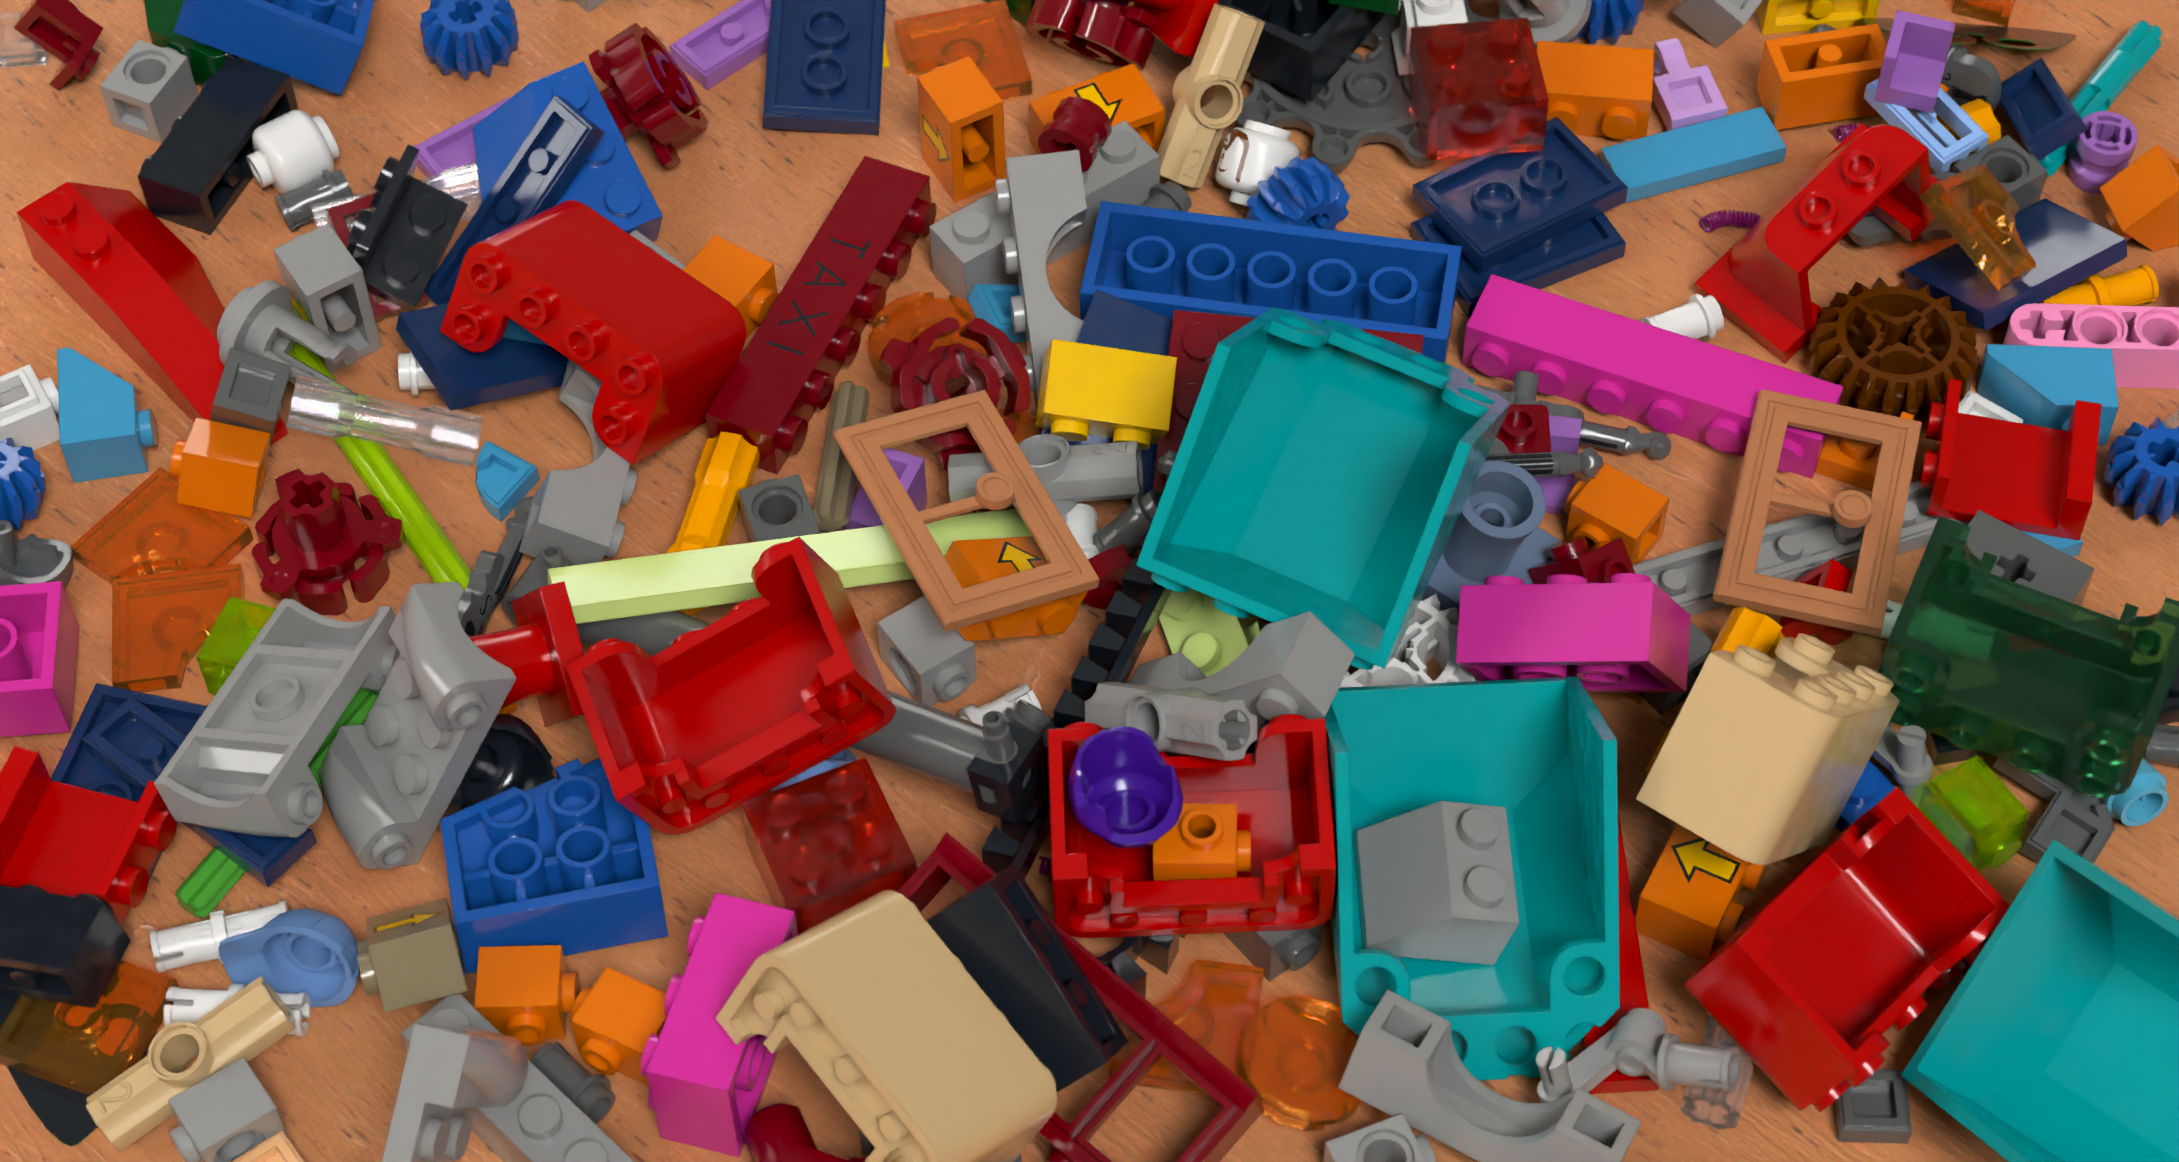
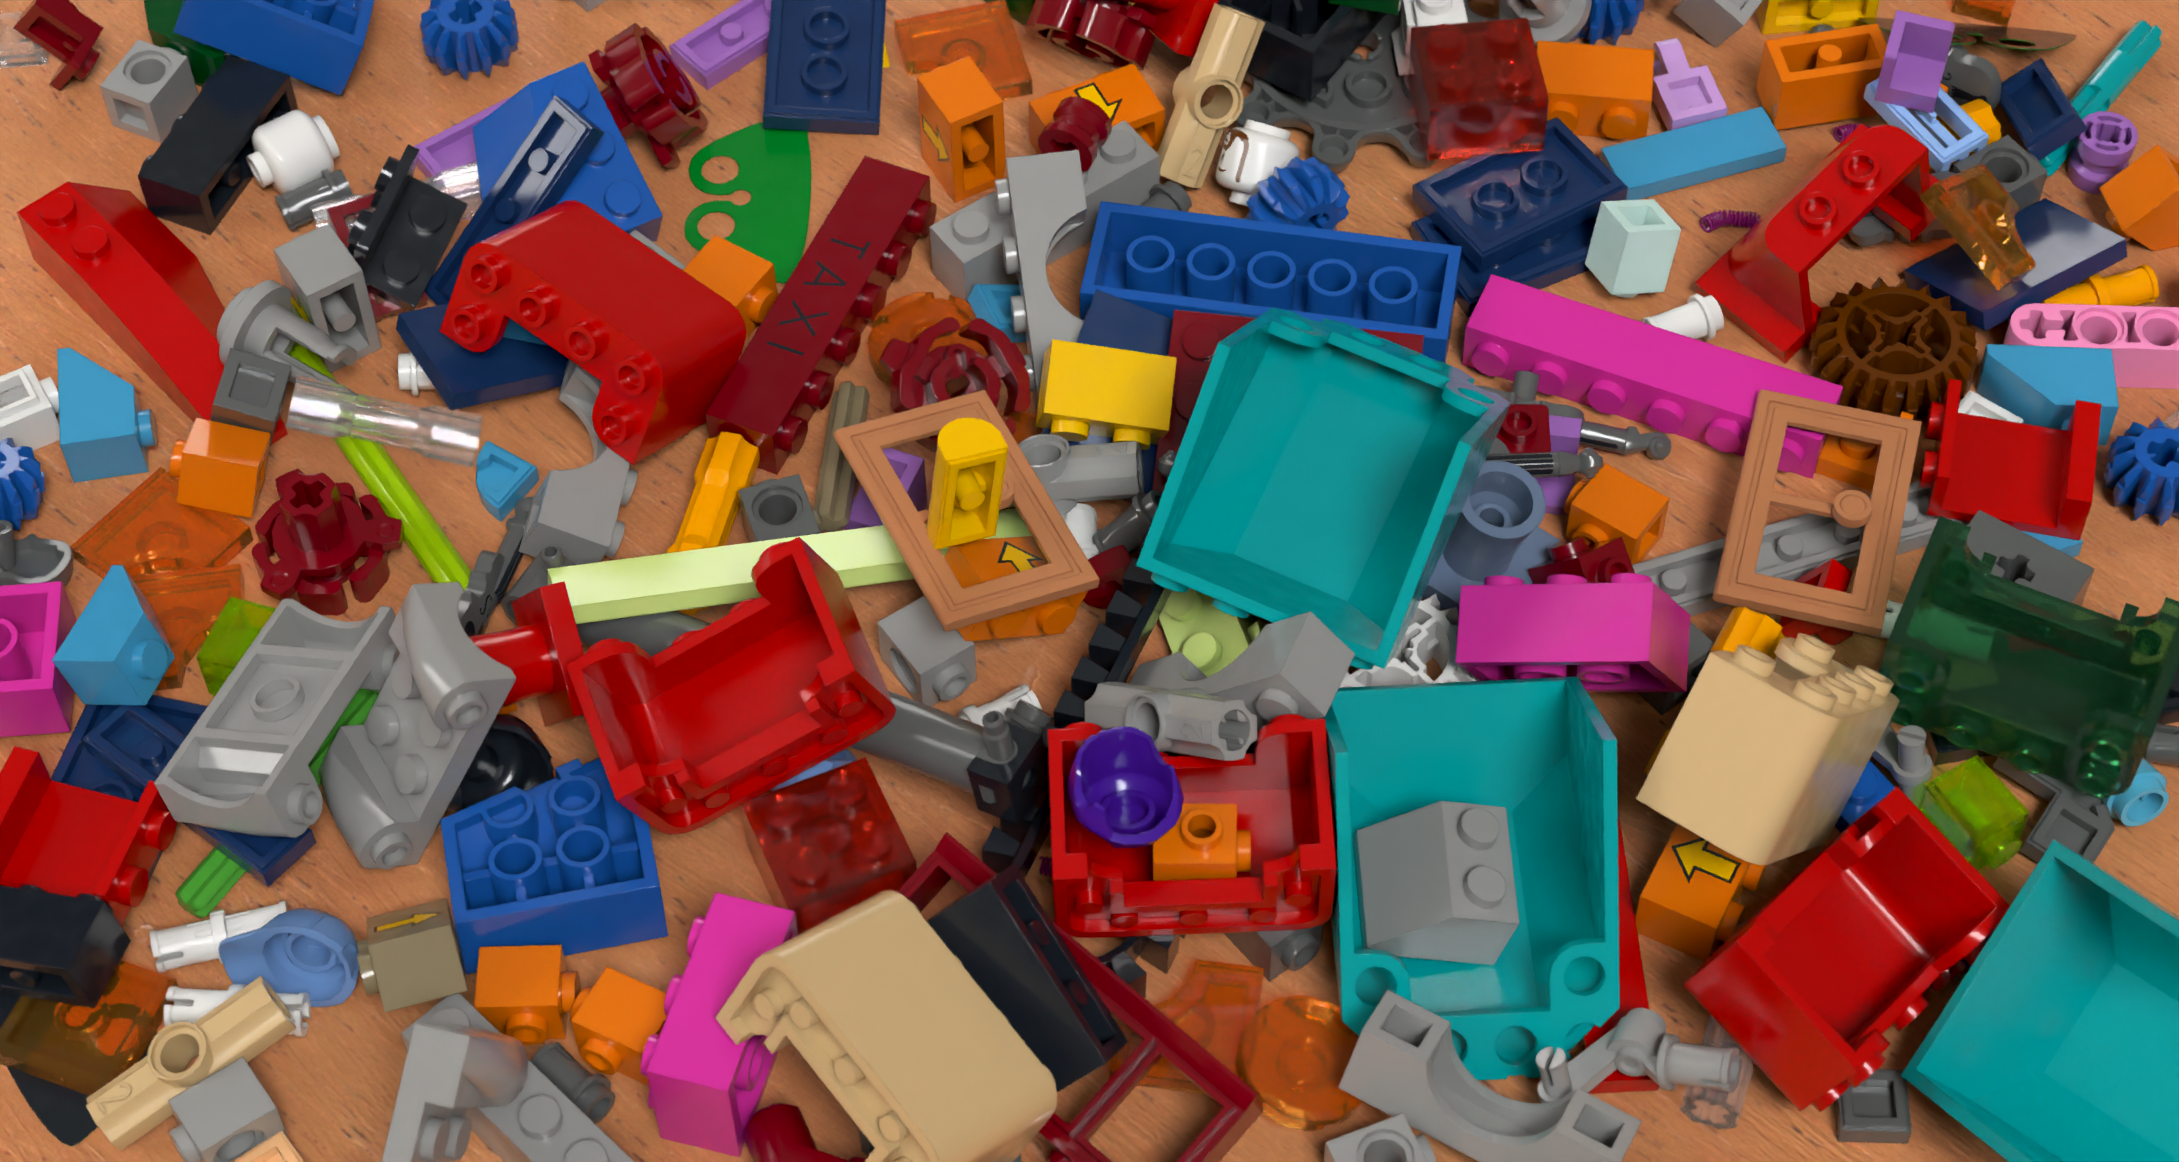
(115, 646): none -> dark azure slope
(778, 176): none -> green piece
(966, 482): none -> yellow brick
(1632, 247): none -> light aqua brick

